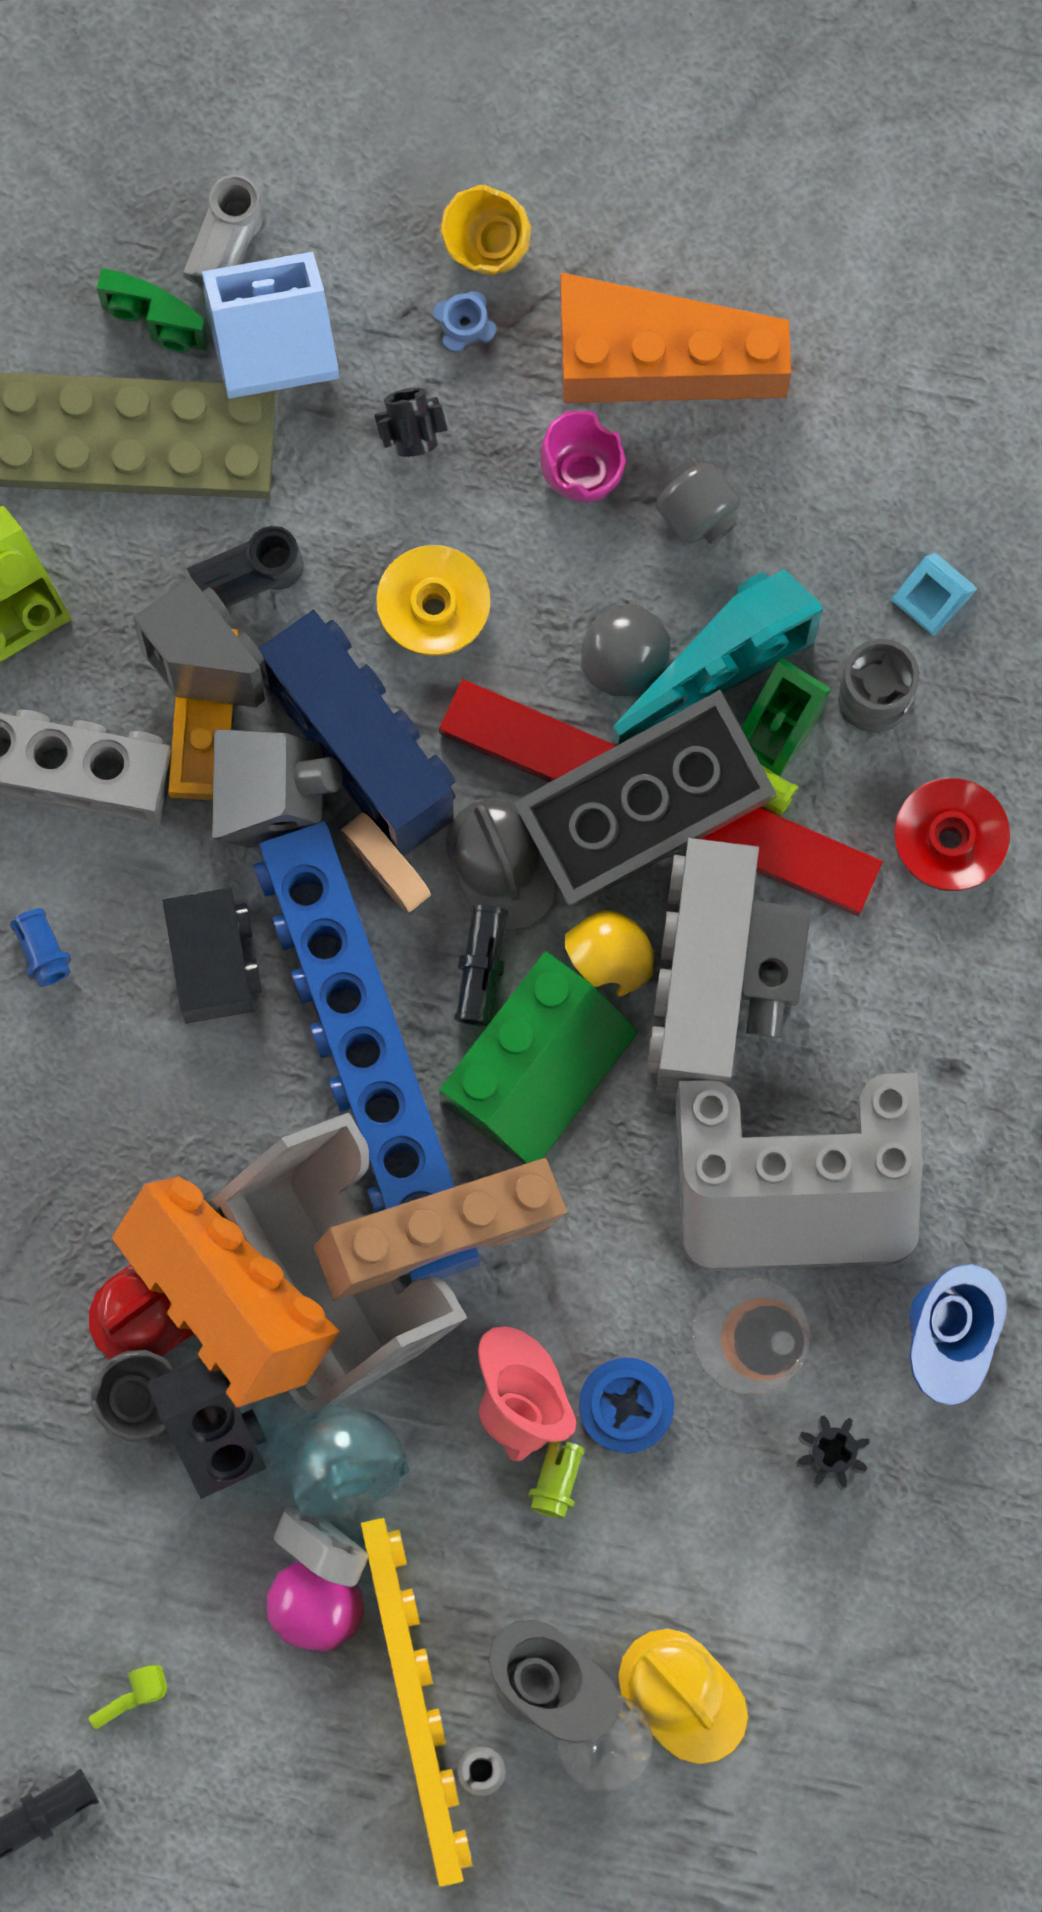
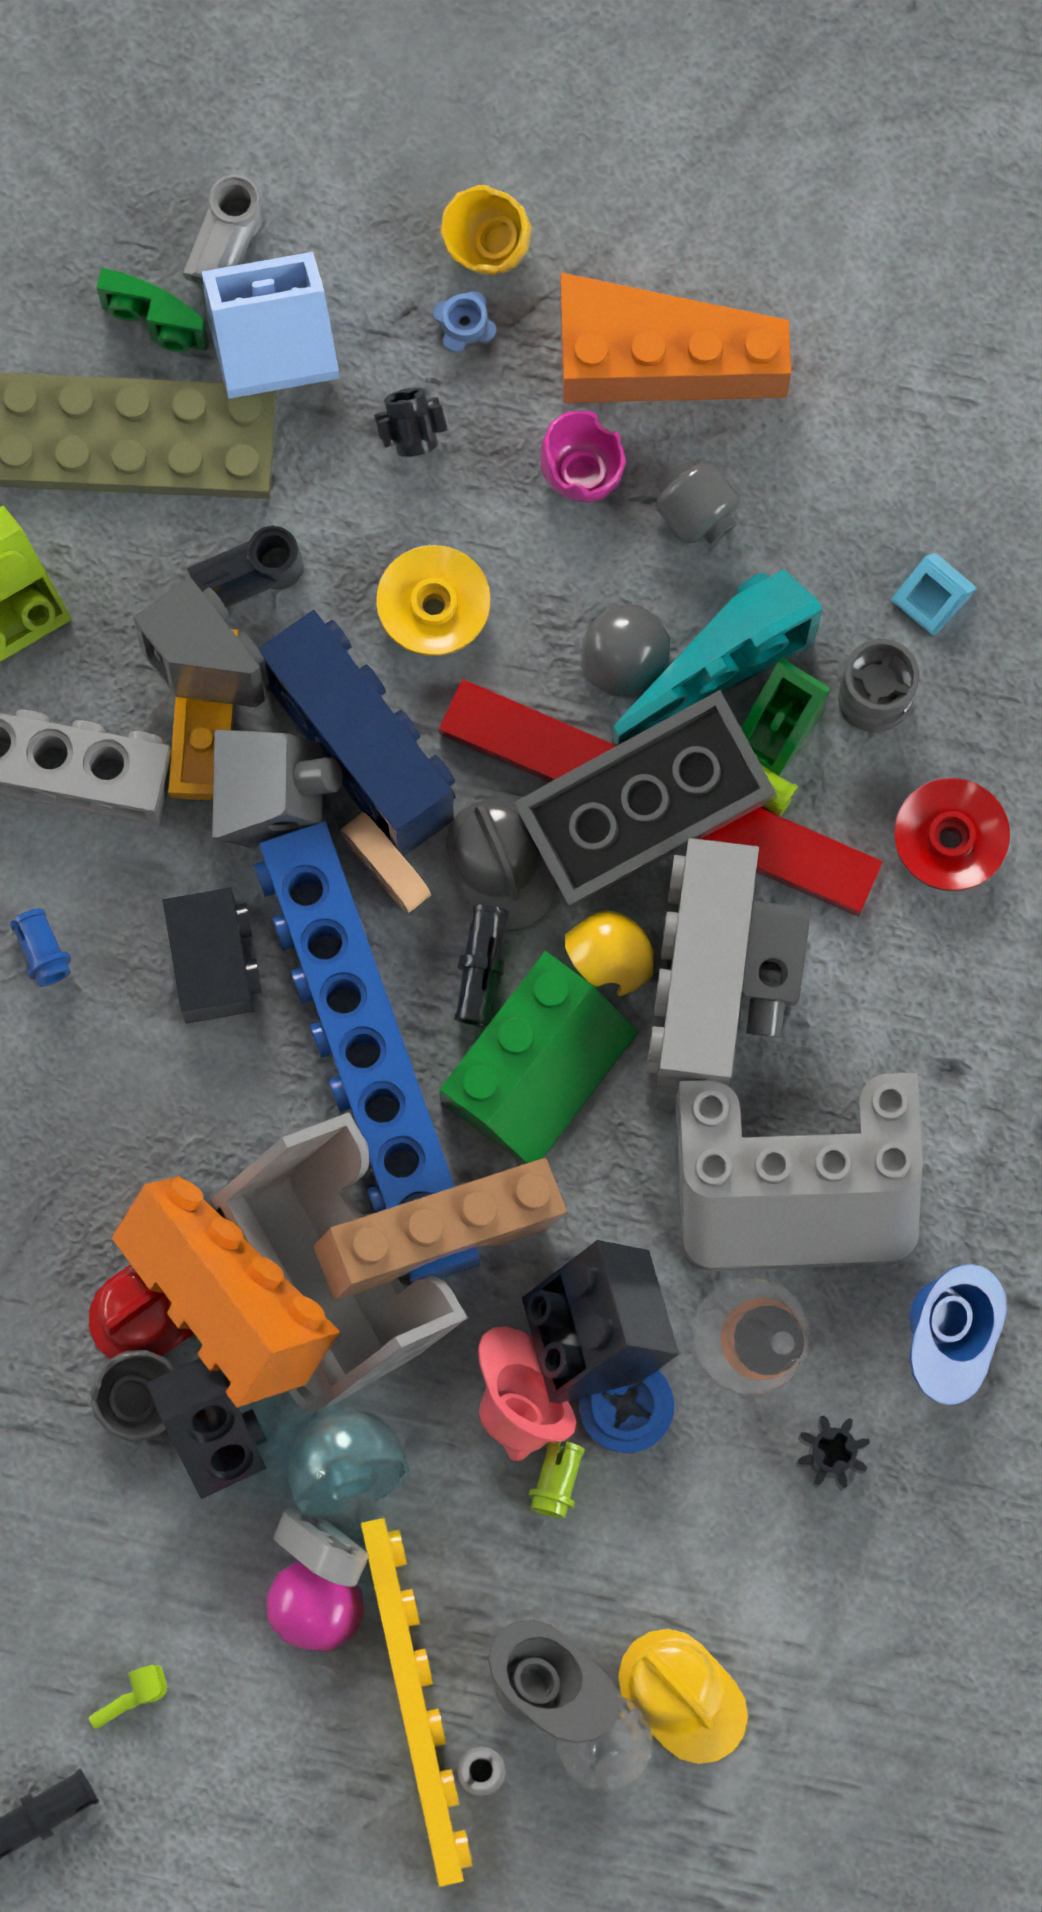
(599, 1322): none -> black slope

